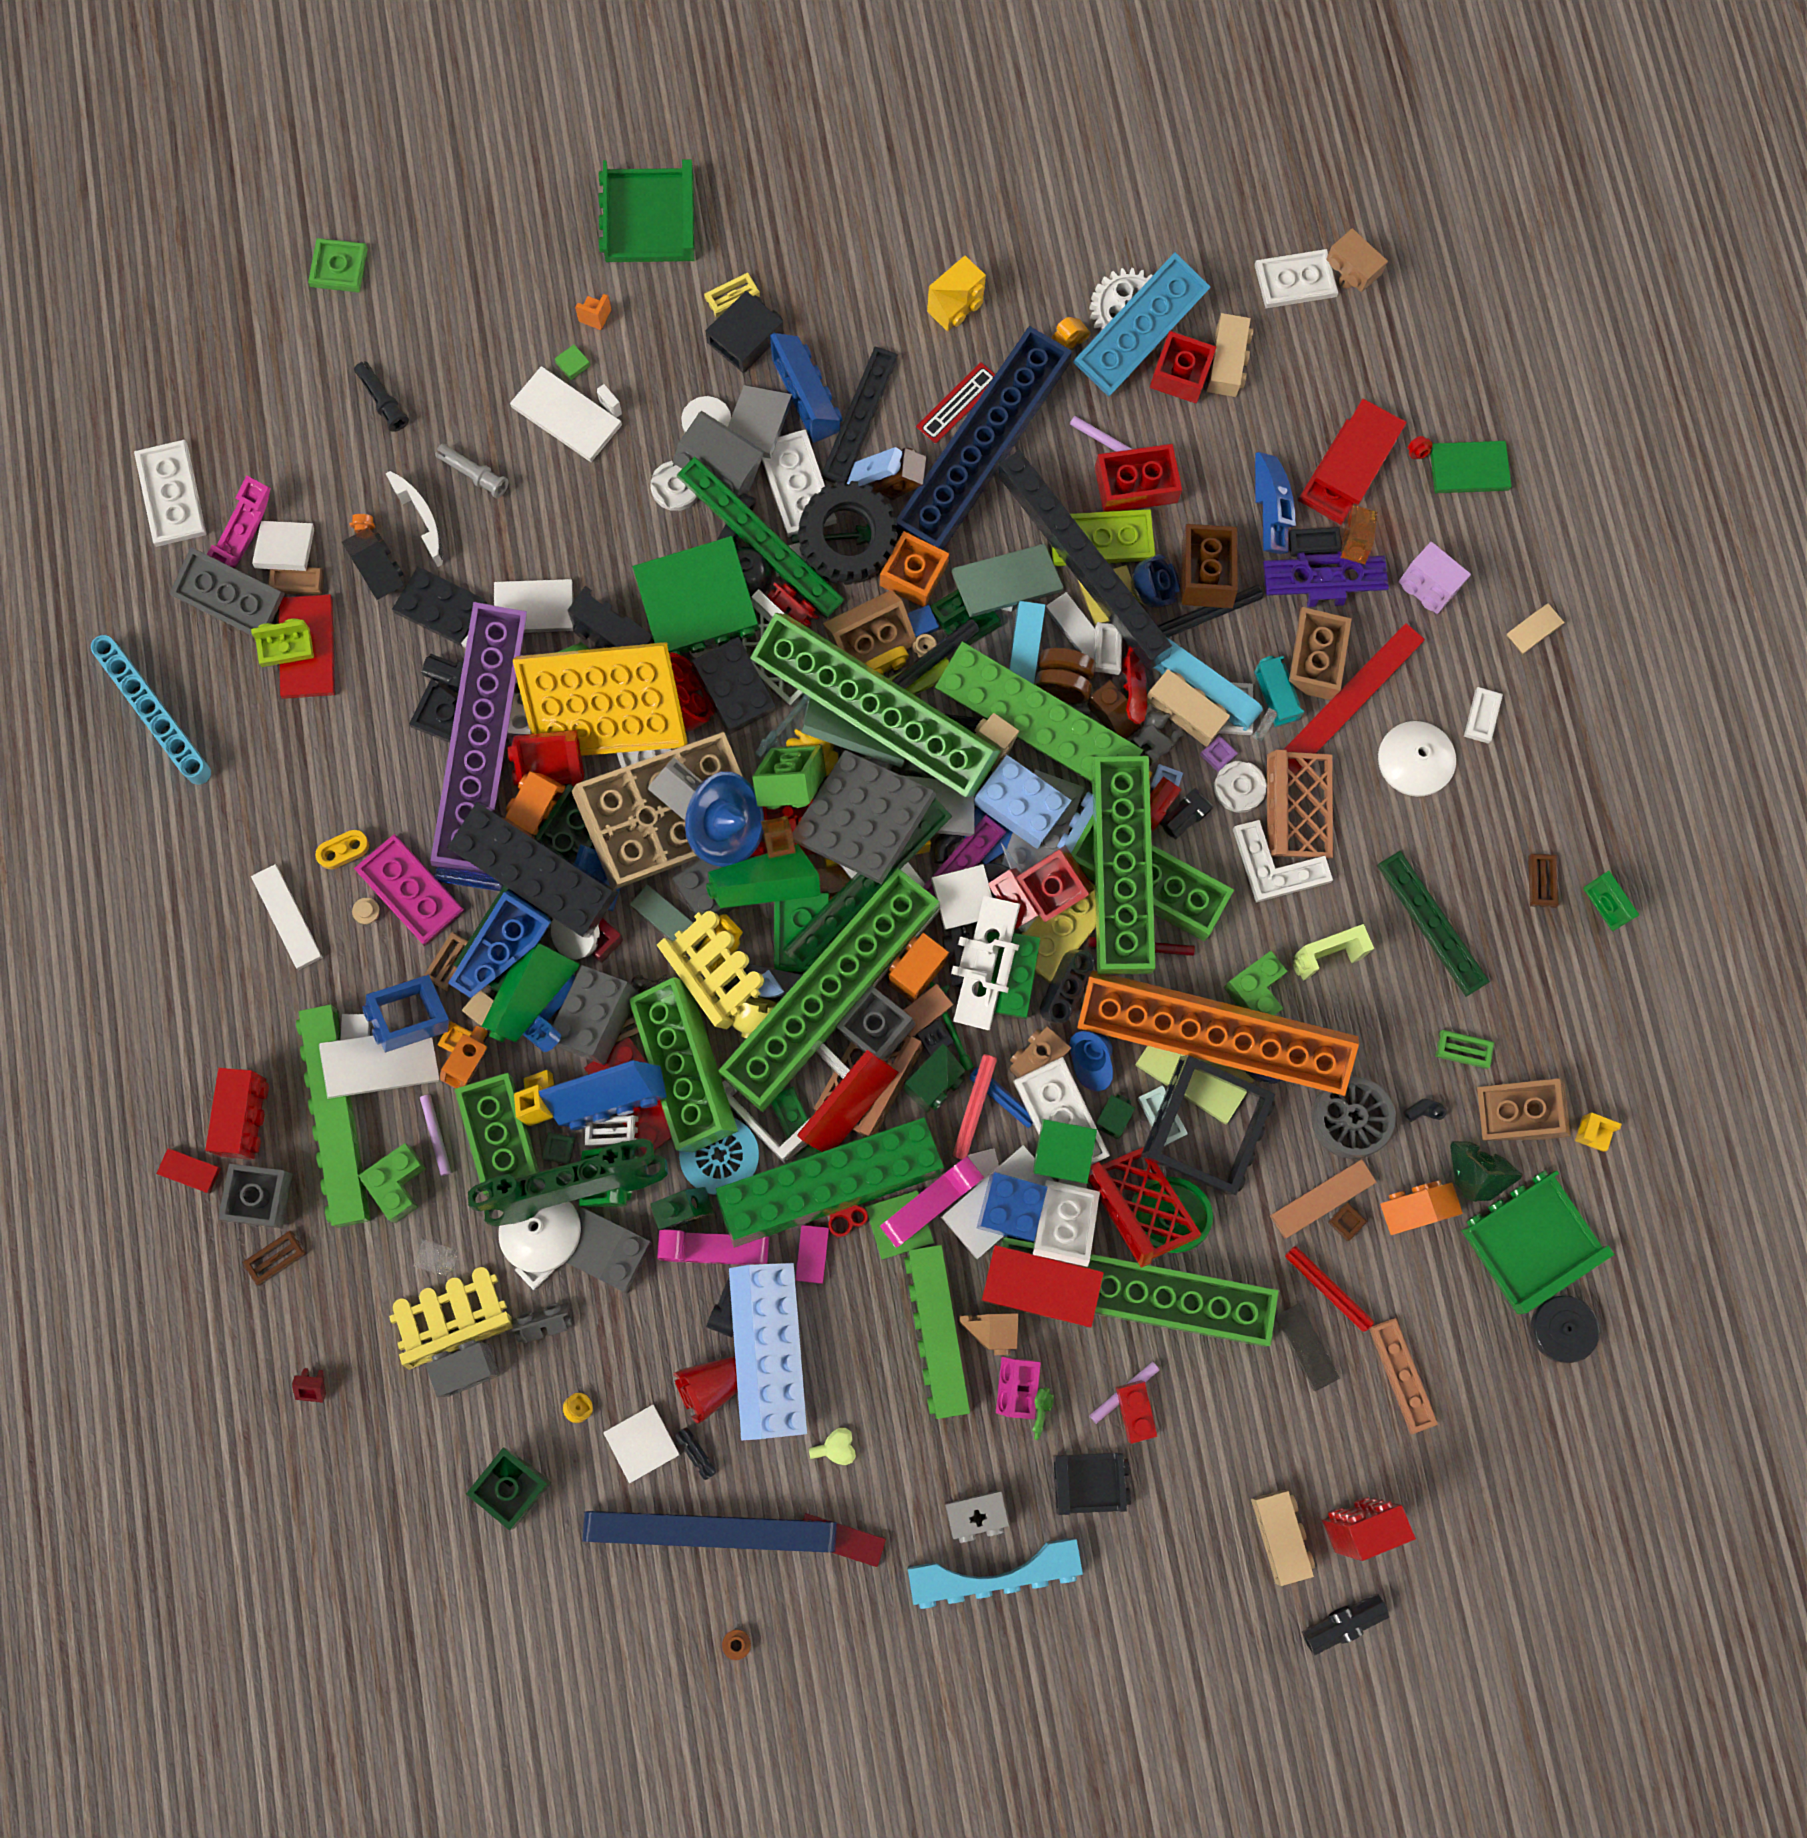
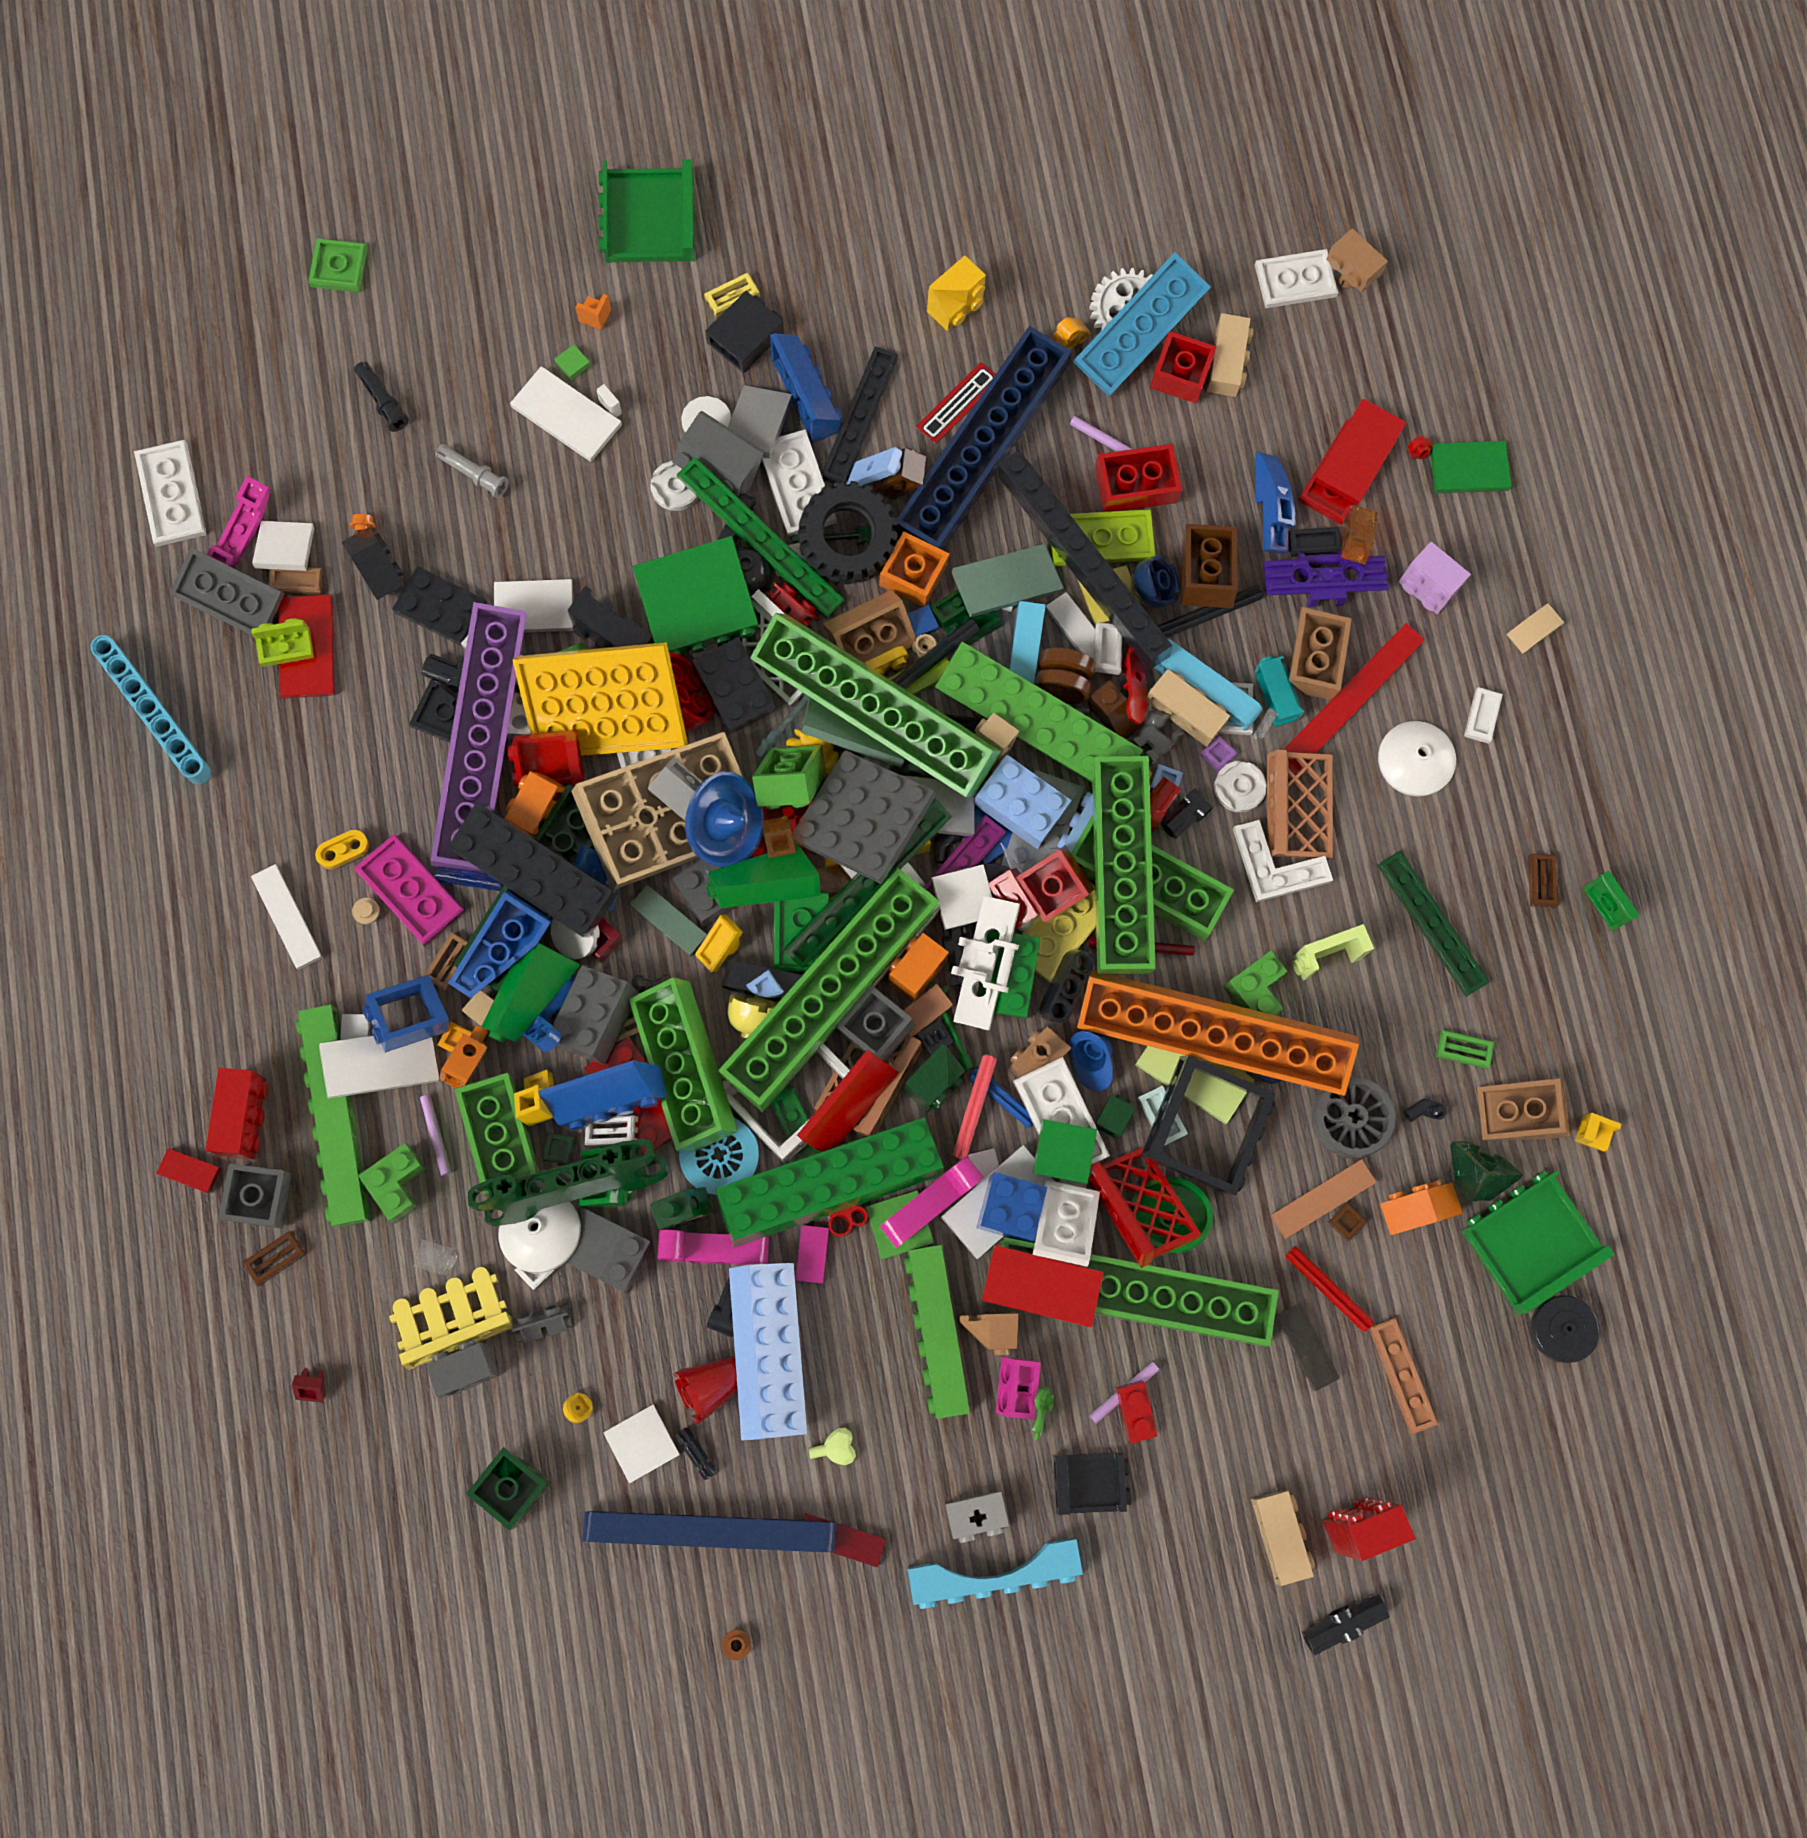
(406, 493): white slope -> none
(691, 970): light yellow fence -> none

